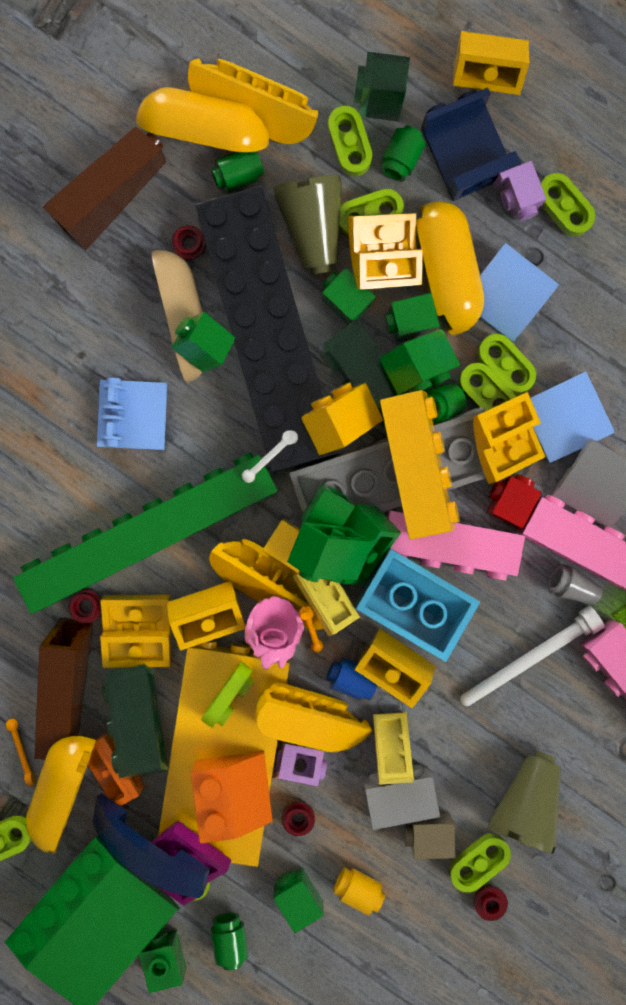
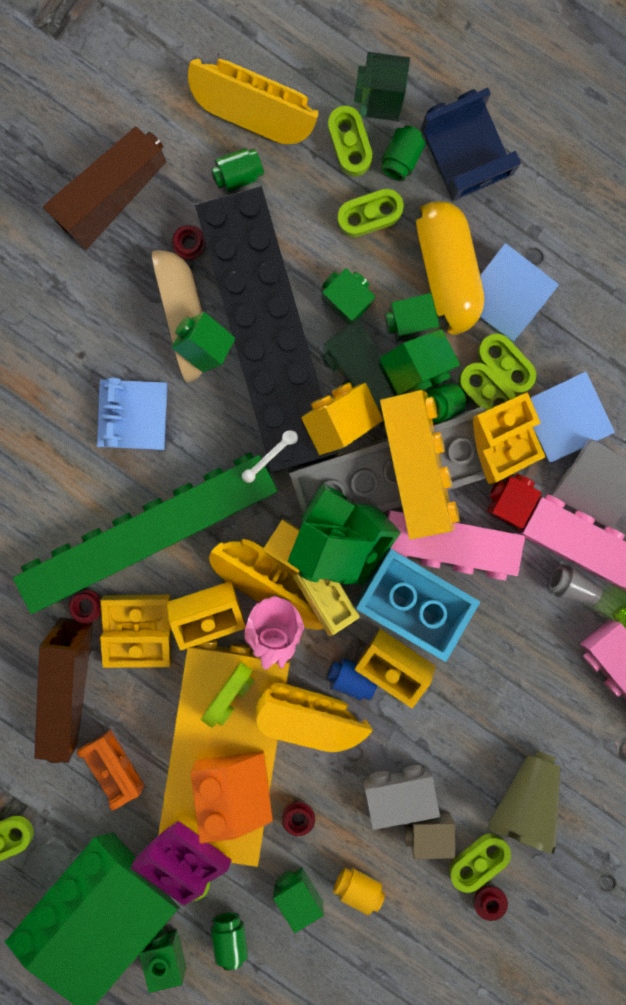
(12, 726): light orange hinge -> none
(57, 791): yellow brick -> none
(134, 722): clear green brick -> none
(174, 874): dark blue slope -> none
(202, 120): yellow brick -> none
(306, 614): light orange hinge -> none
(313, 219): olive cone -> none
(313, 761): lavender brick -> none
(384, 250): yellow slope -> none
(393, 748): light yellow plate -> none
(491, 63): yellow brick -> none
(520, 191): lavender brick -> none
(569, 202): lime plate -> none
(585, 623): white piece -> none

